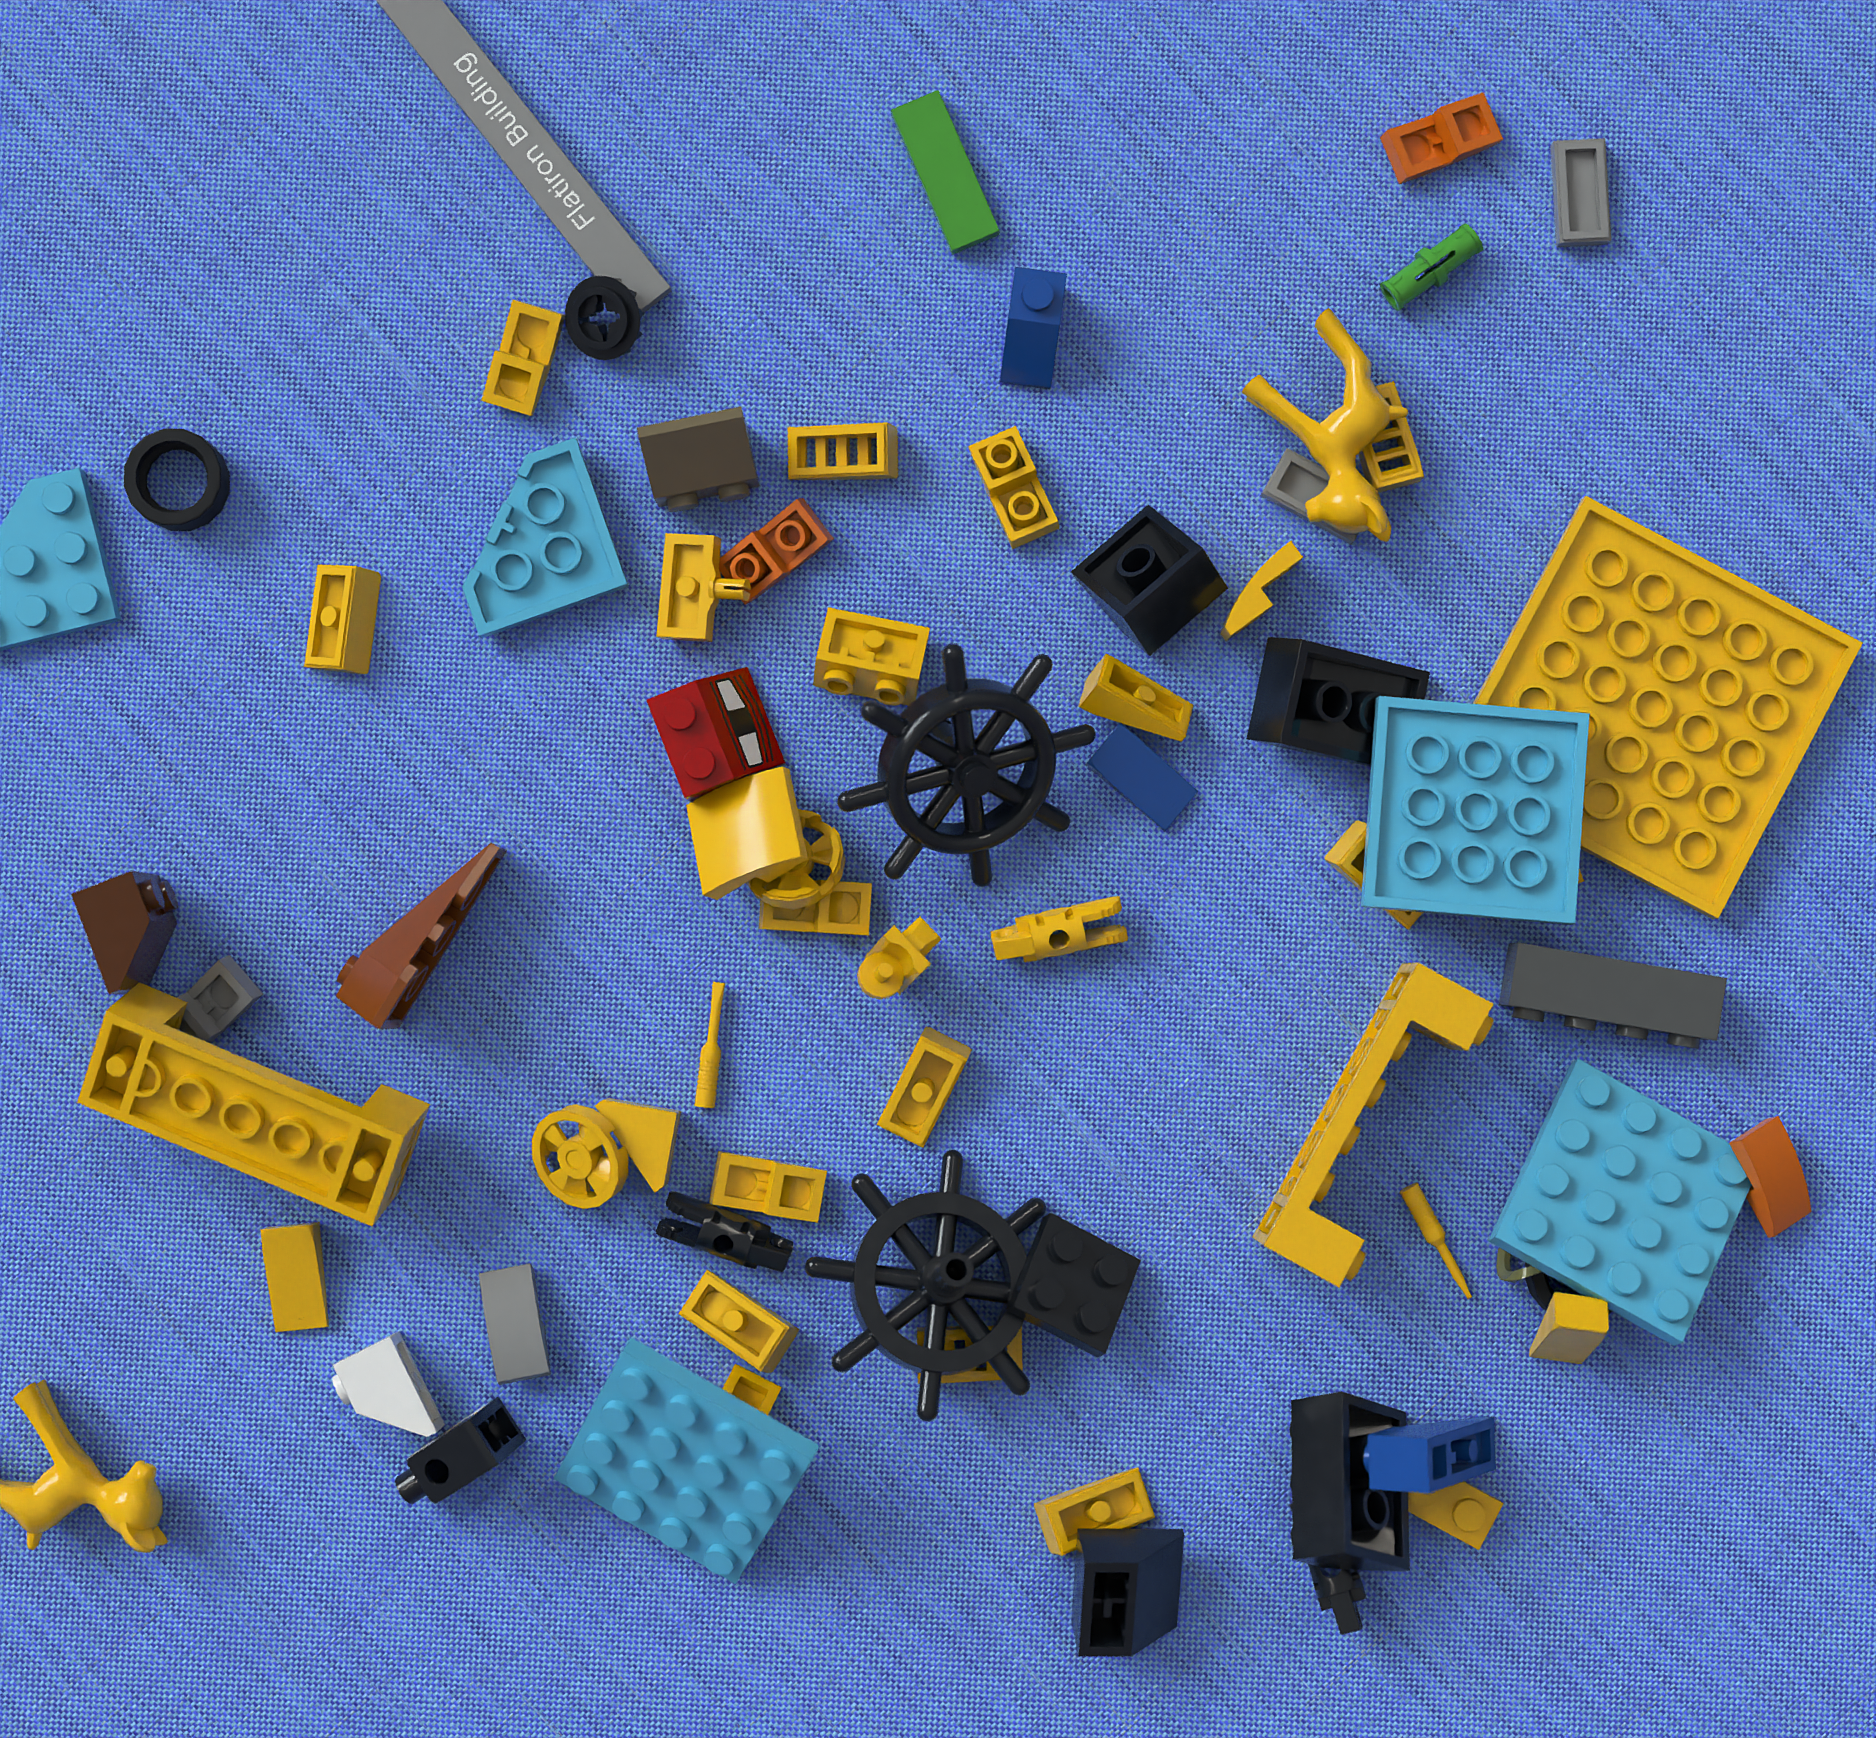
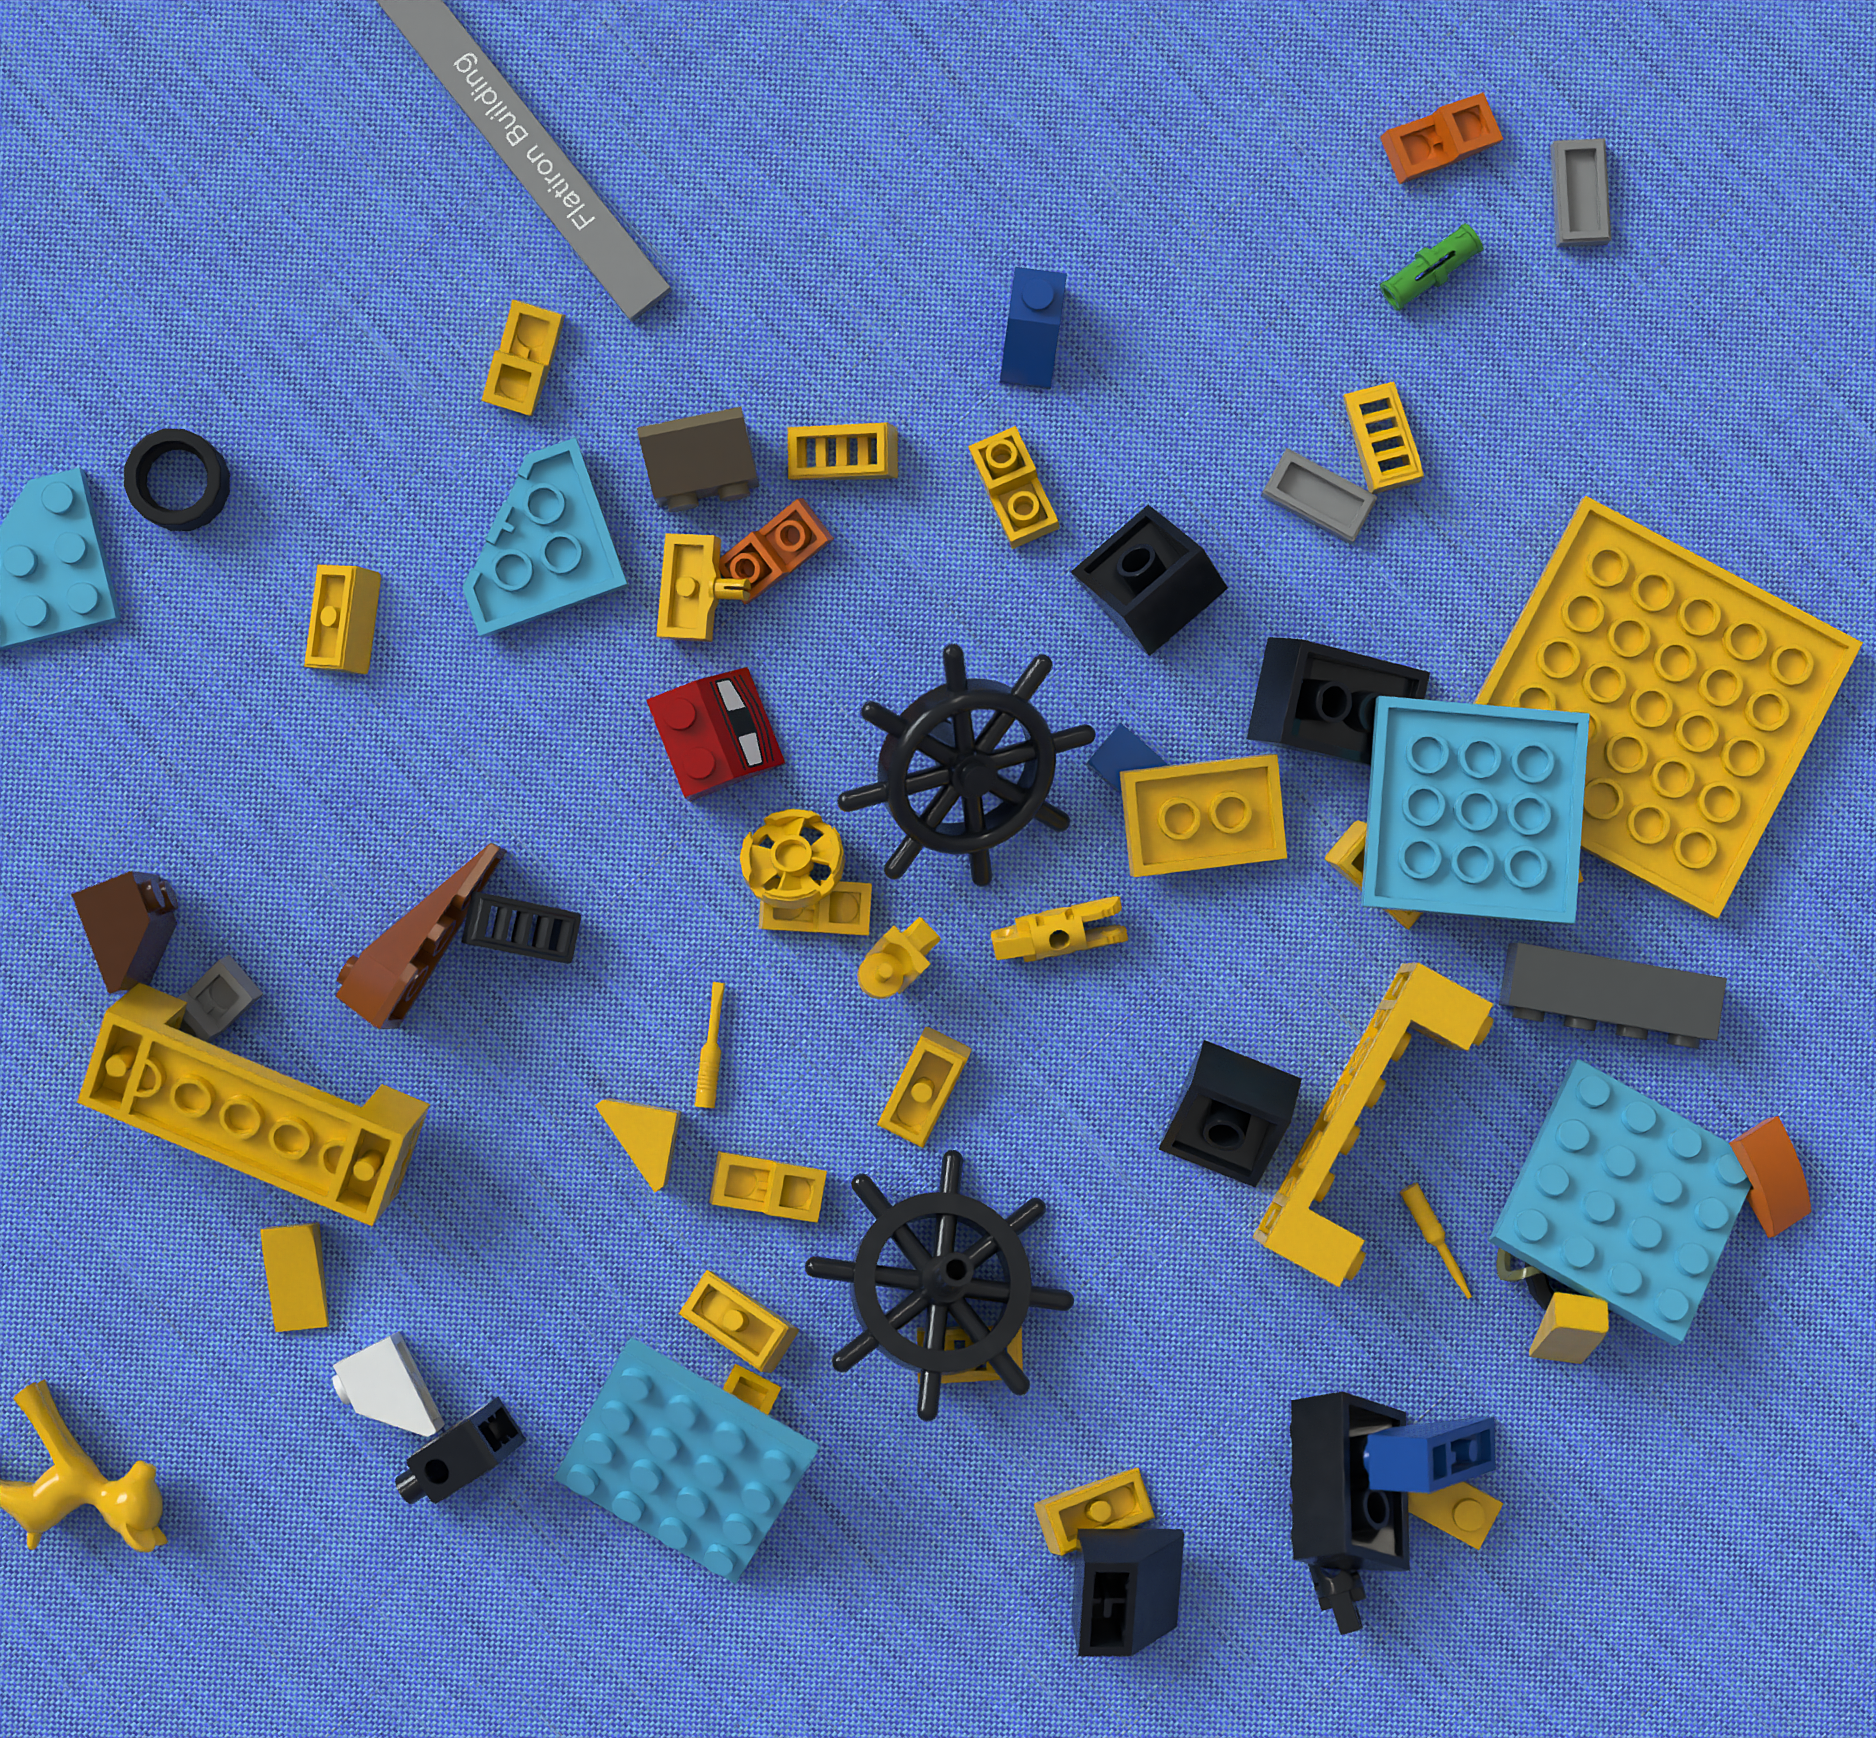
(514, 1324): light grey slope -> none
(553, 935): none -> black slope
(580, 1157): yellow piece -> none
(593, 337): black gear -> none
(724, 1234): black hinge -> none
(746, 832): yellow slope -> none
(870, 657): yellow bracket -> none
(945, 172): bright green tile -> none
(1073, 1285): black plate -> none
(1134, 700): yellow slope -> none
(1203, 815): none -> yellow plate
(1231, 1113): none -> black slope
(1252, 600): yellow slope -> none
(1349, 499): yellow animal -> none

